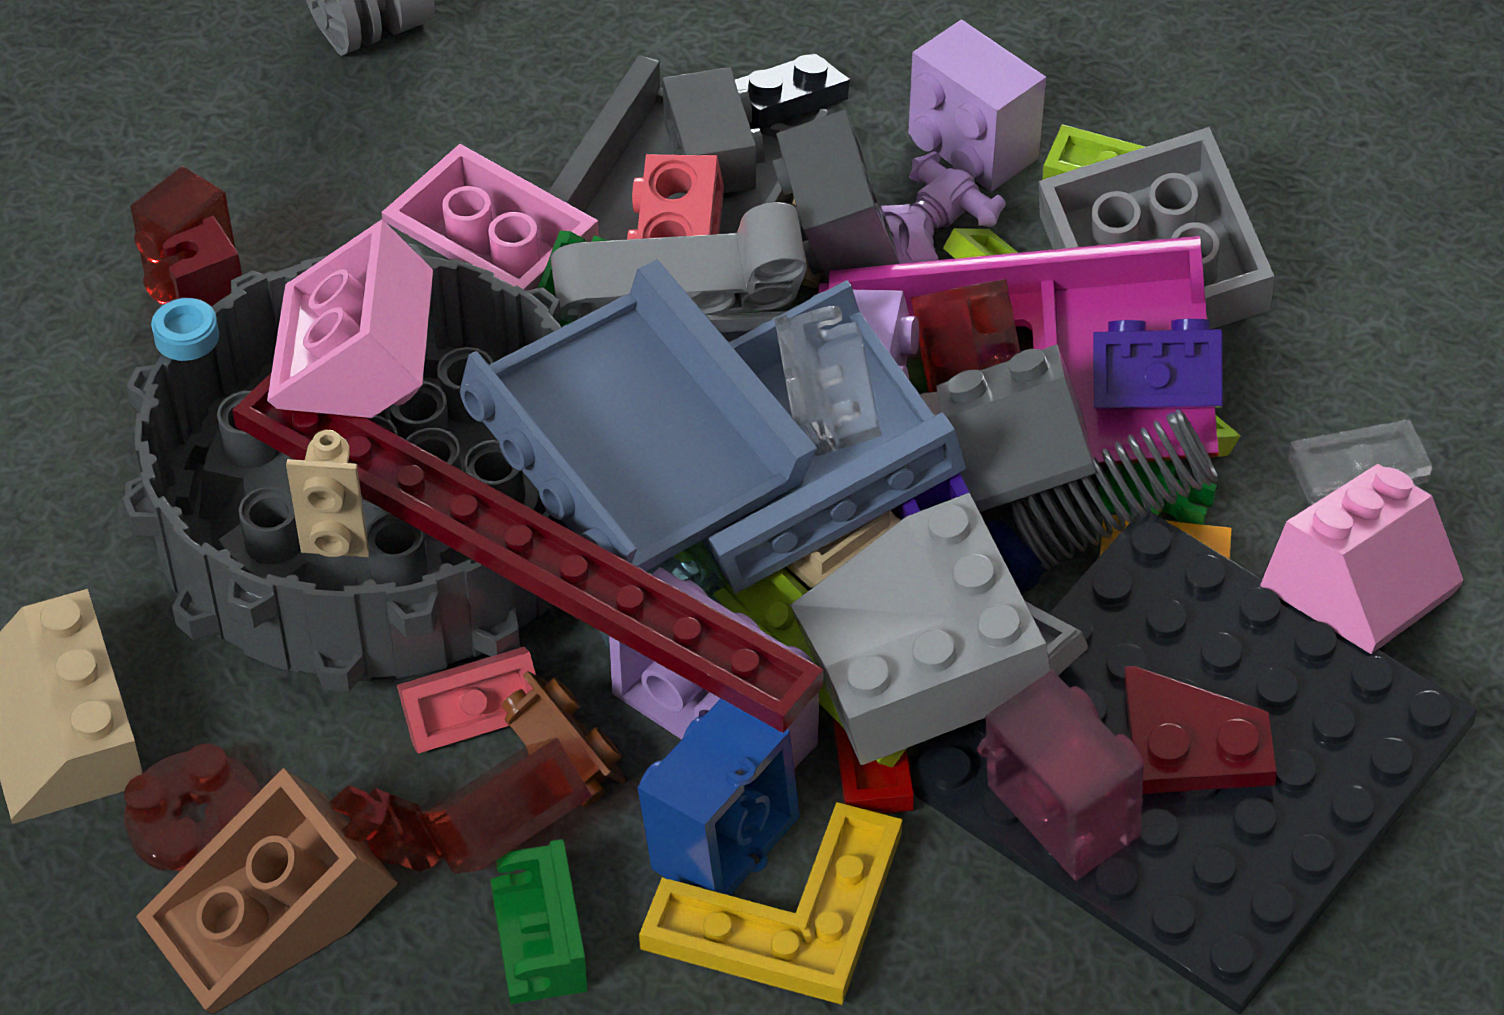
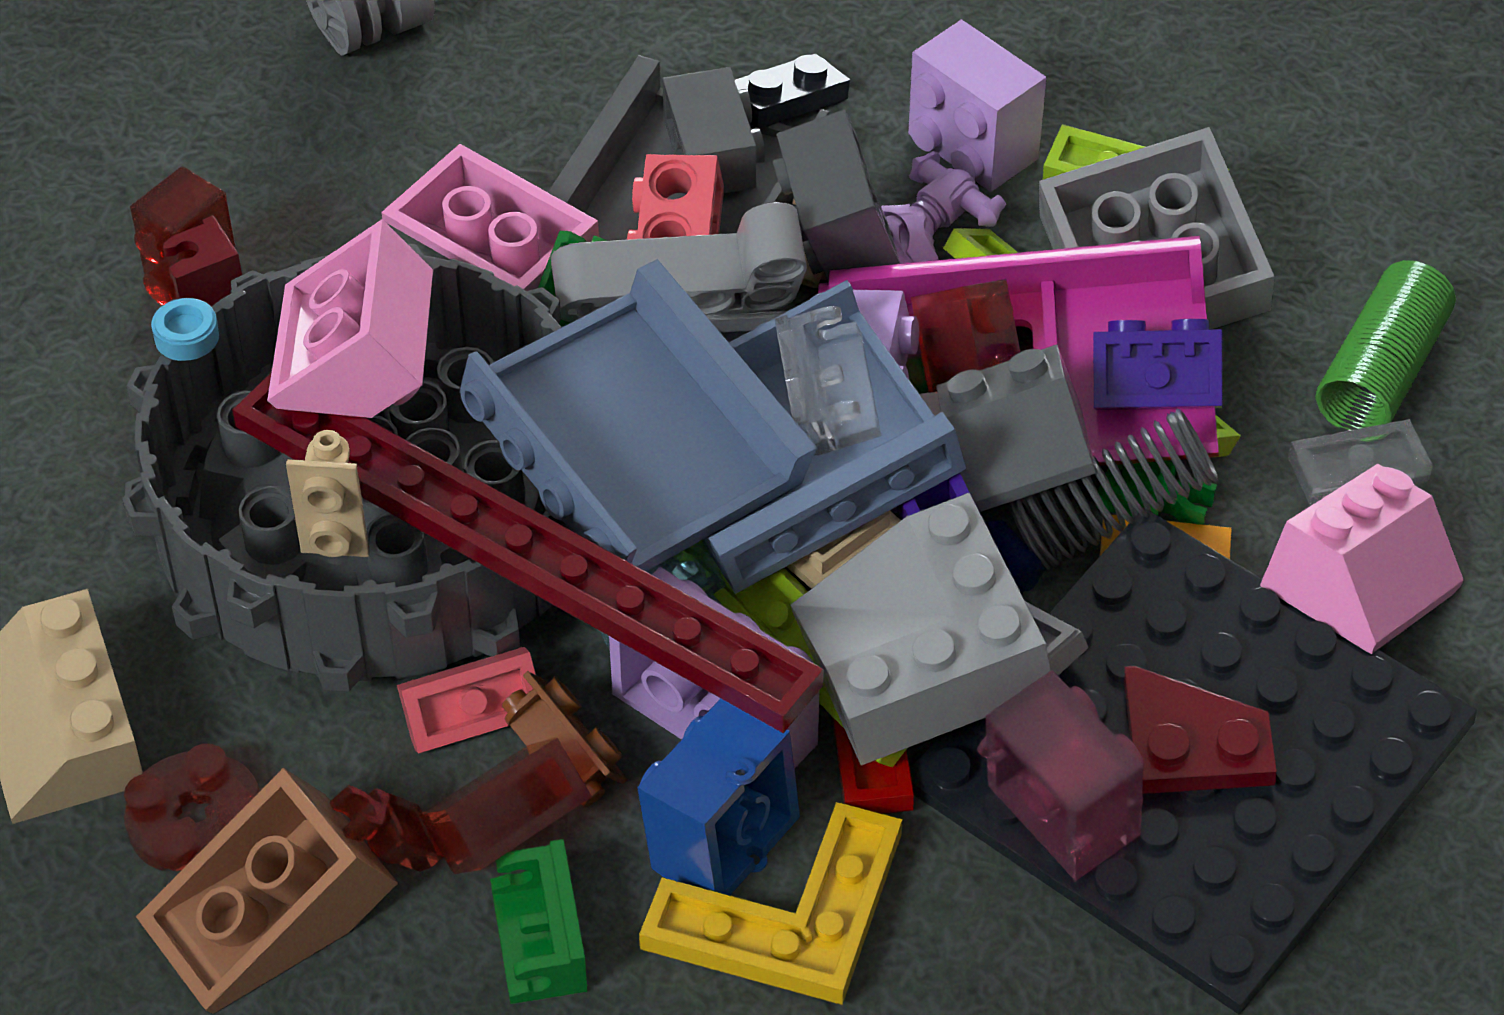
(1406, 303): none -> bright green piece

